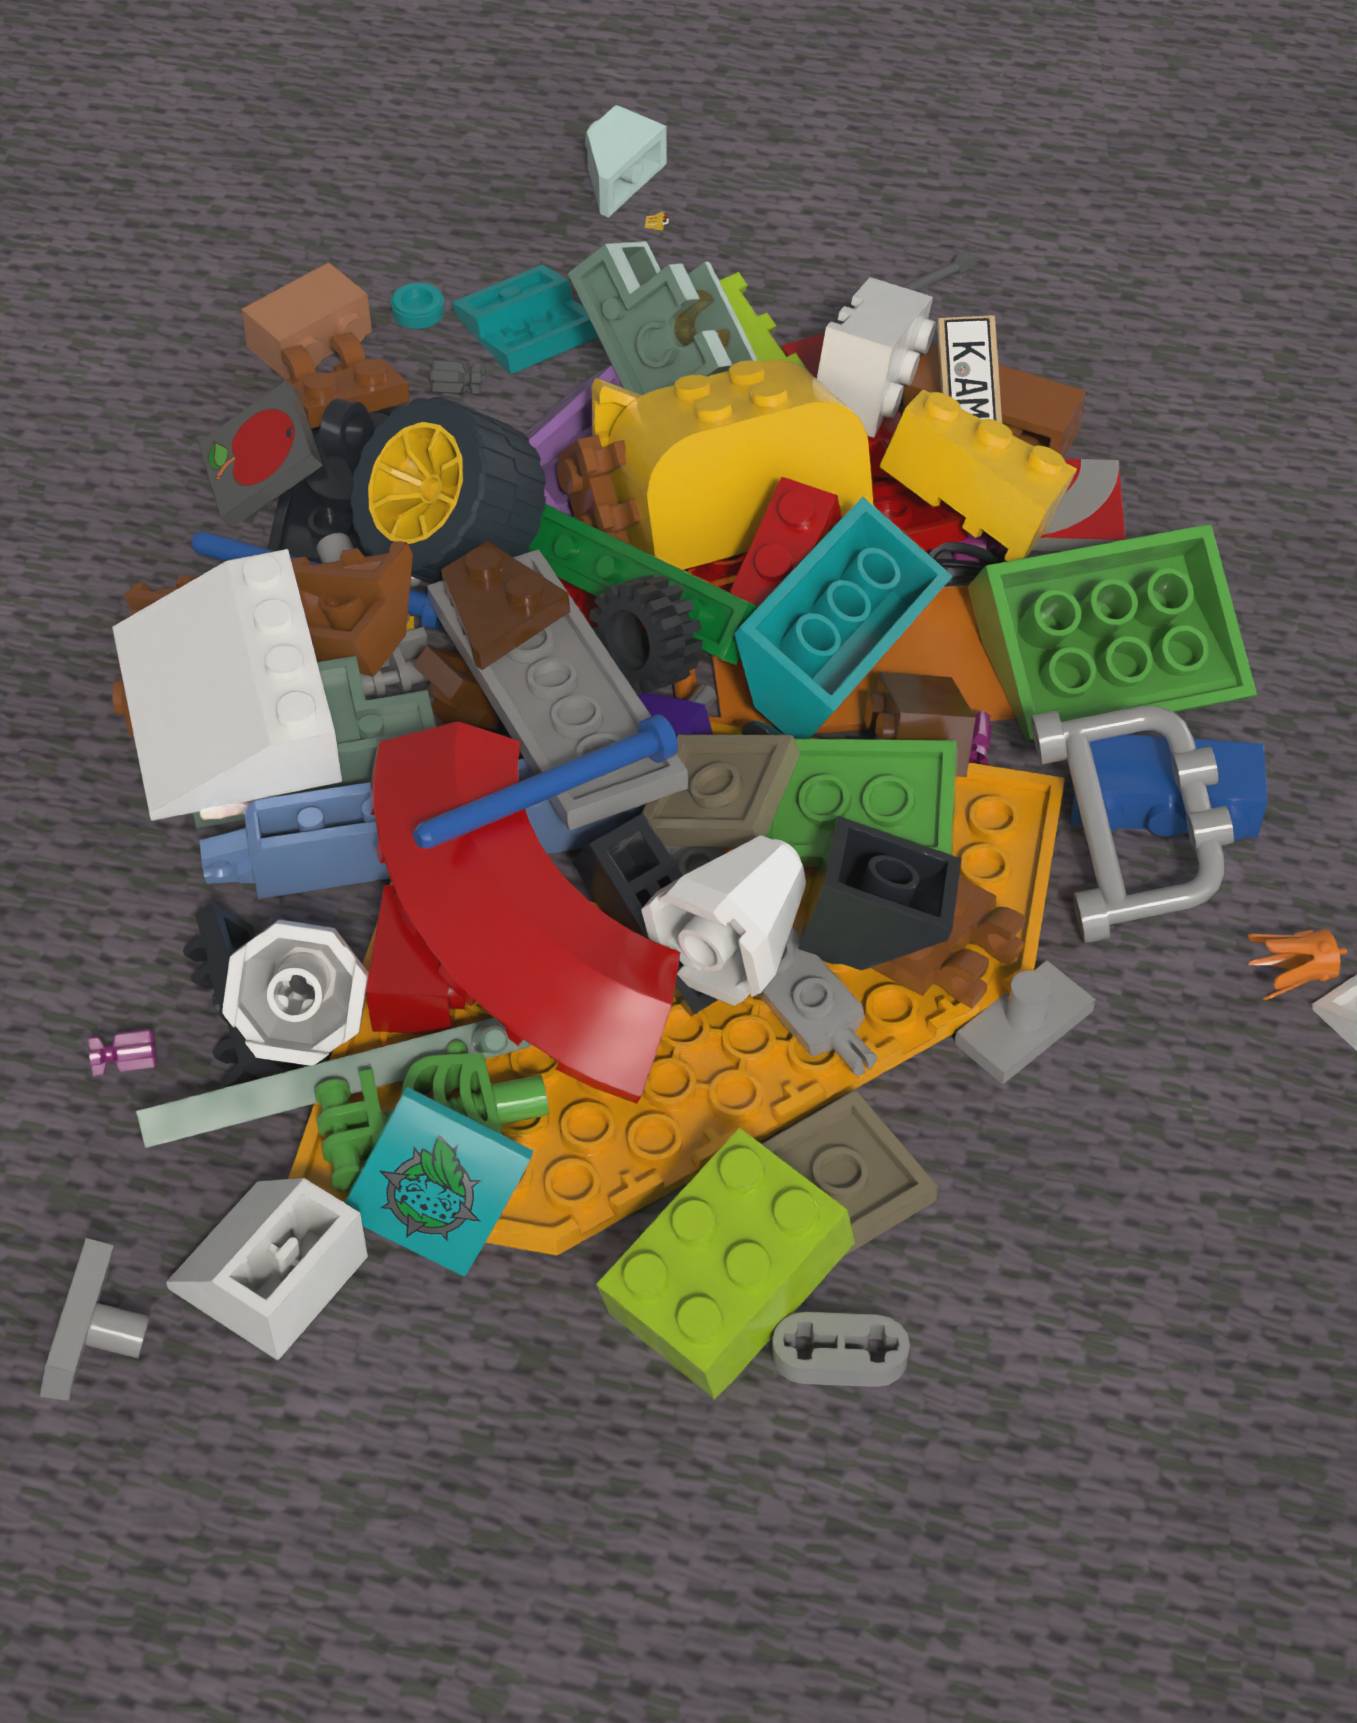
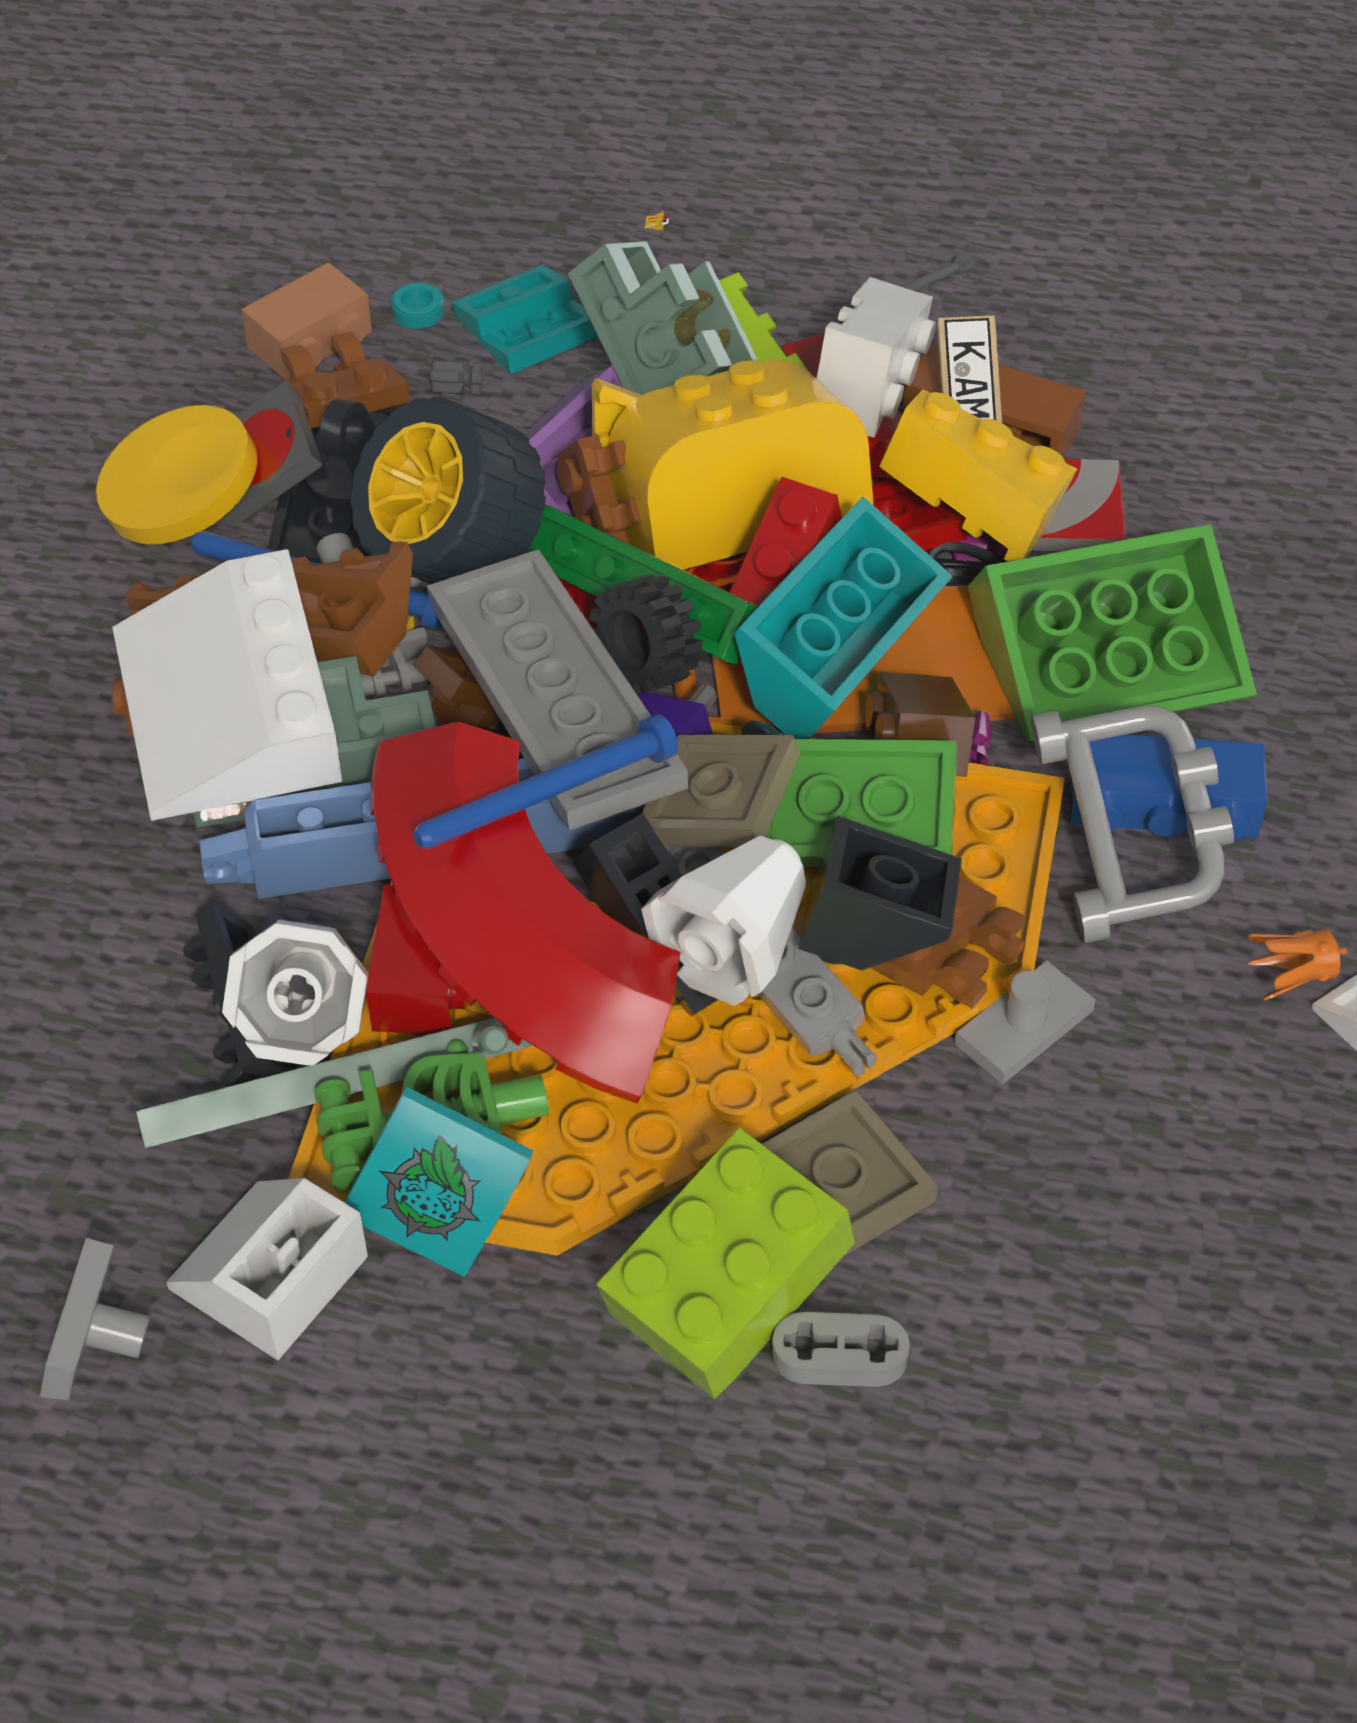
(129, 1051): piece -> none
(177, 474): none -> yellow piece
(500, 601): reddish brown wing -> none
(623, 155): light aqua slope -> none

